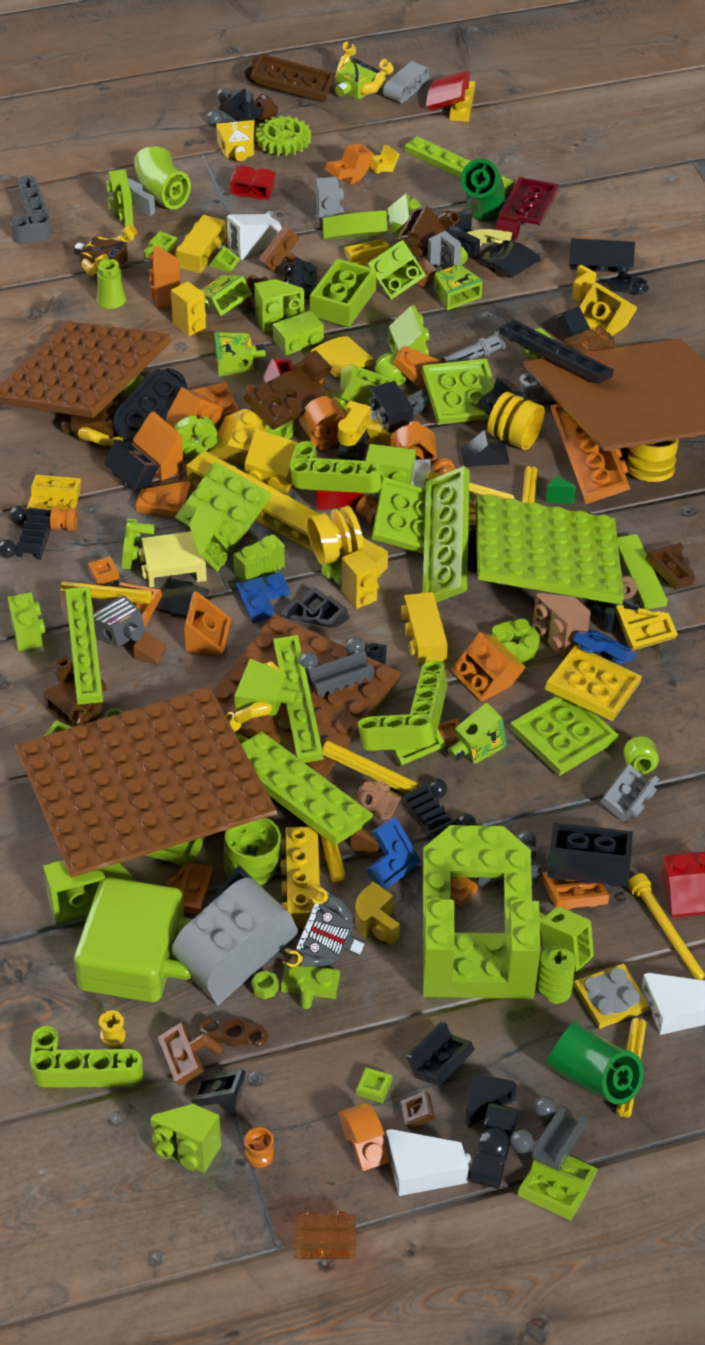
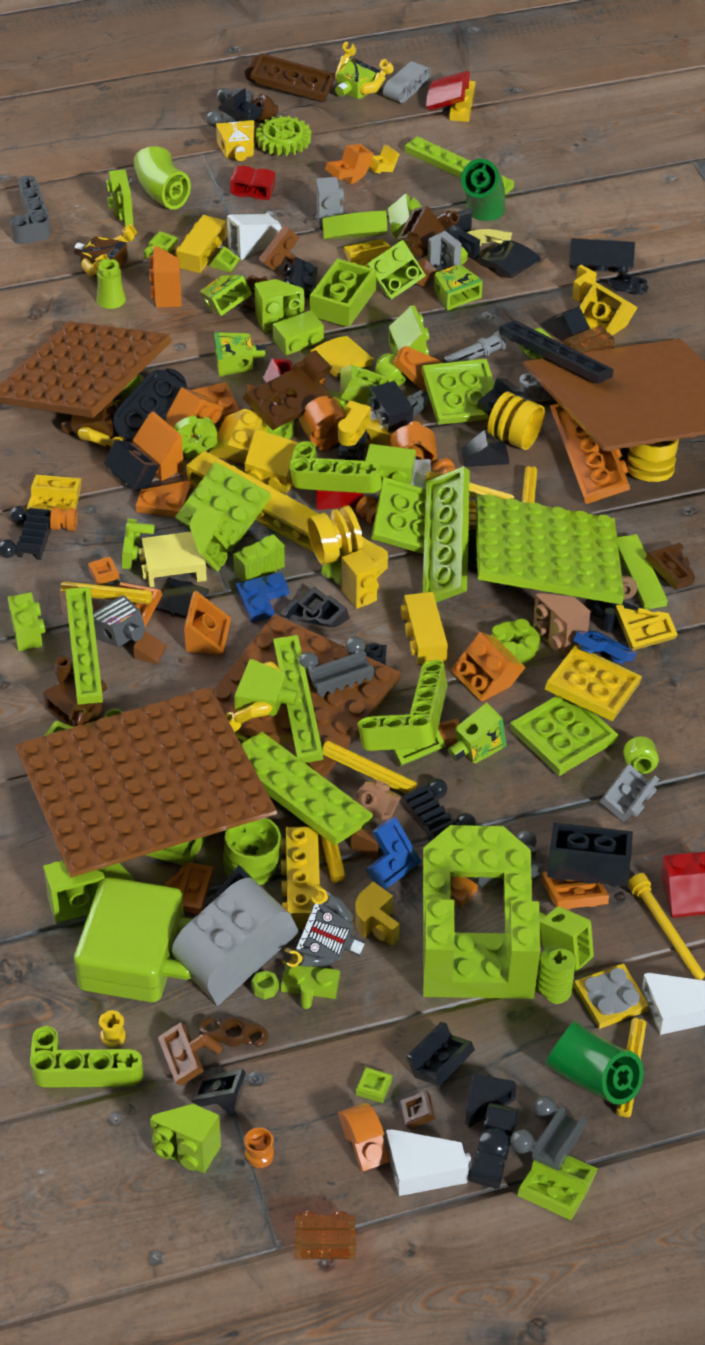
(141, 200): light grey slope -> none
(188, 308): yellow brick -> none
(526, 203): dark red hinge -> none
(560, 491): green slope -> none

